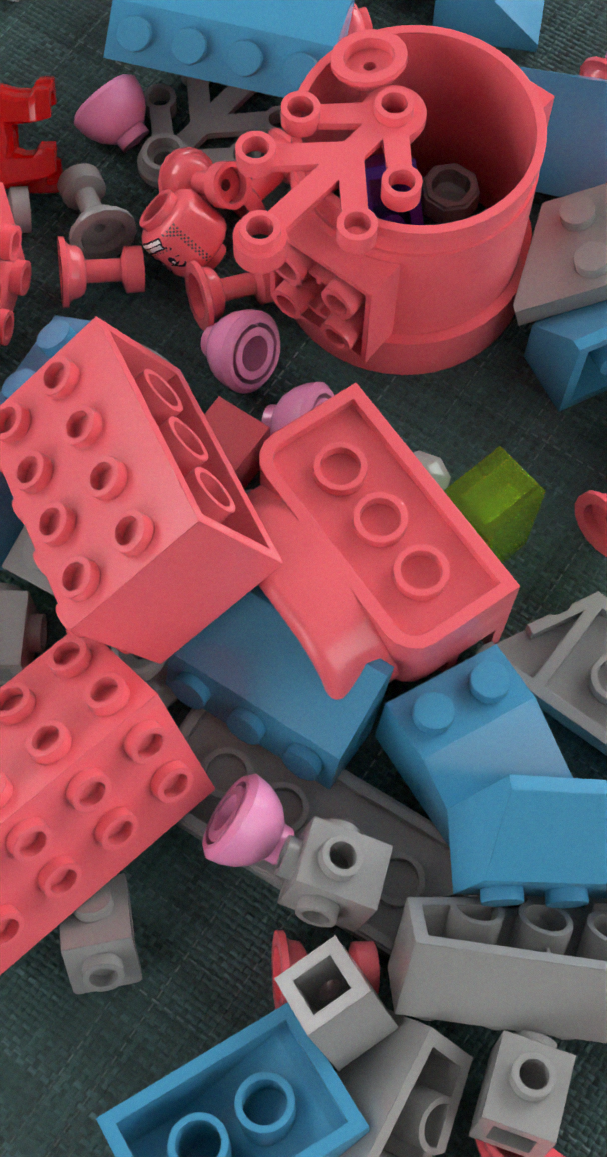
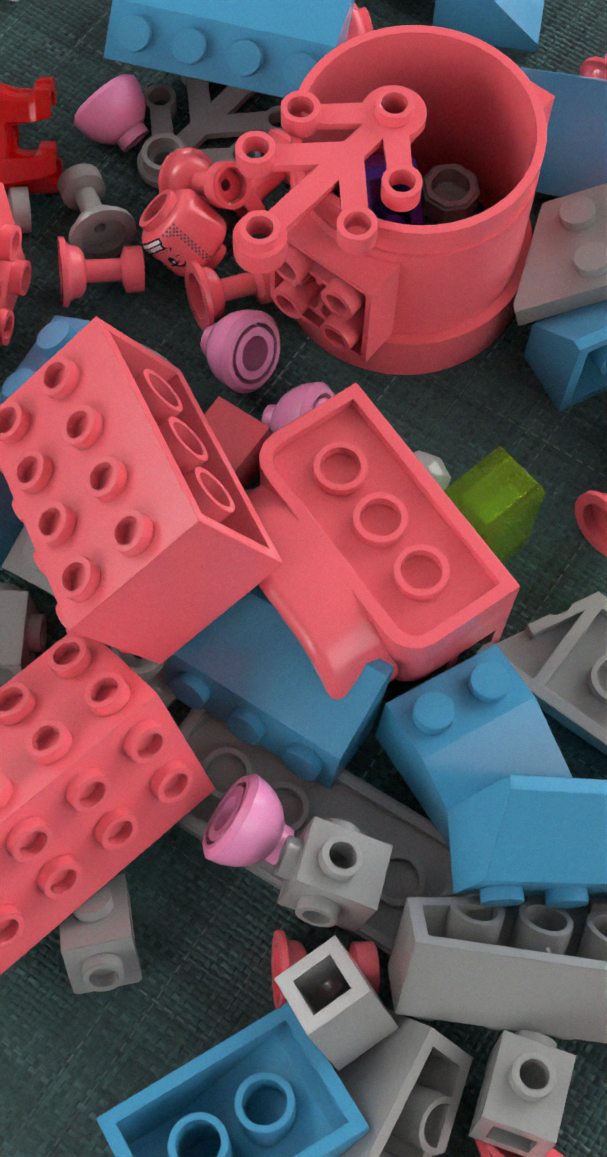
(368, 60): coral piece -> none

